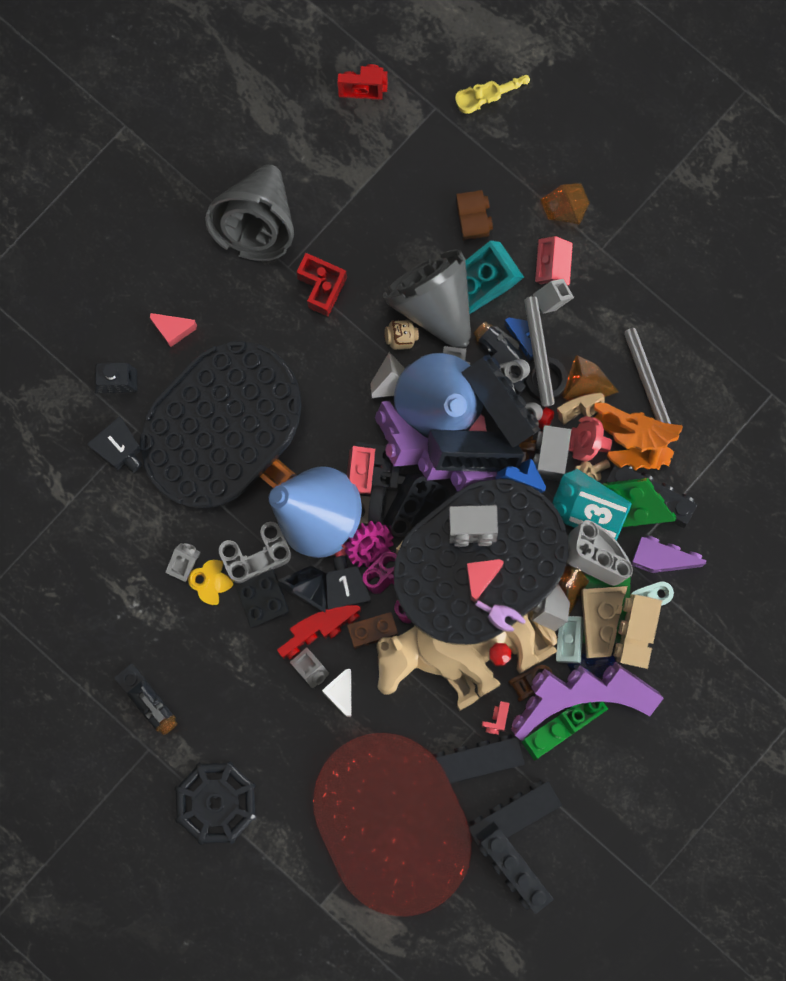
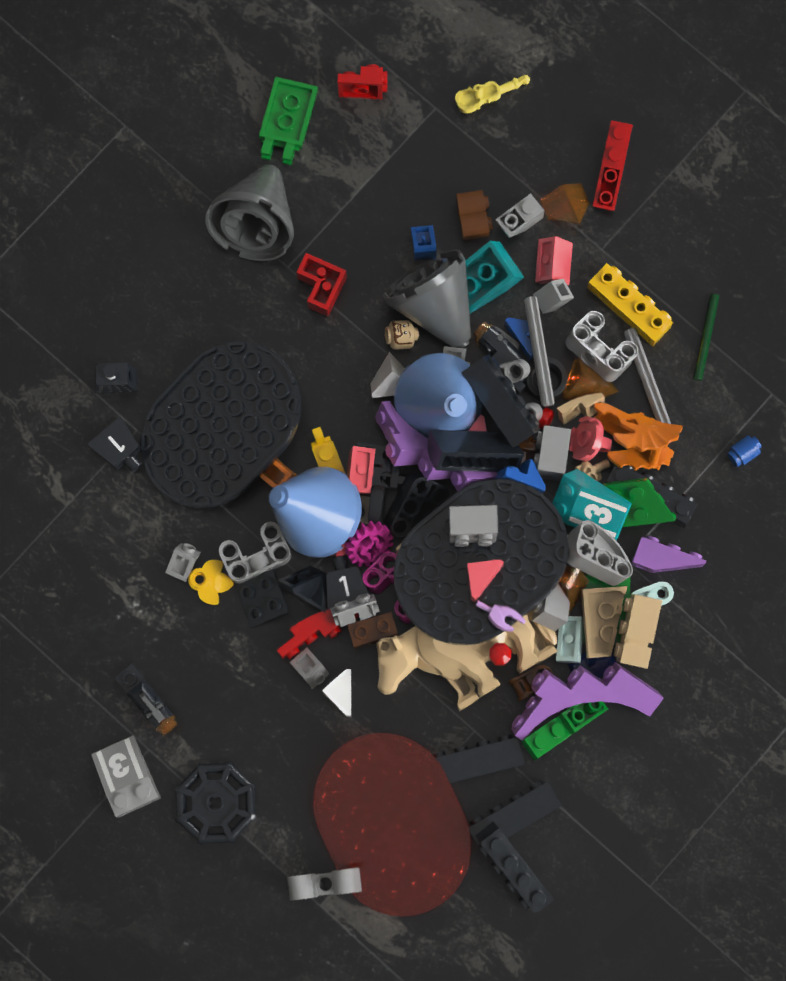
(125, 777): none -> light grey slope
(173, 328): coral slope -> none
(287, 117): none -> green tile
(313, 885): none -> light grey beam
(325, 451): none -> yellow hinge
(345, 610): none -> light grey hinge
(423, 243): none -> blue slope
(500, 714): coral bracket -> none
(521, 216): none -> light grey slope
(596, 352): none -> light grey beam
(612, 165): none -> red slope
(630, 304): none -> yellow brick
(706, 337): none -> dark green bar
(744, 451): none -> blue brick

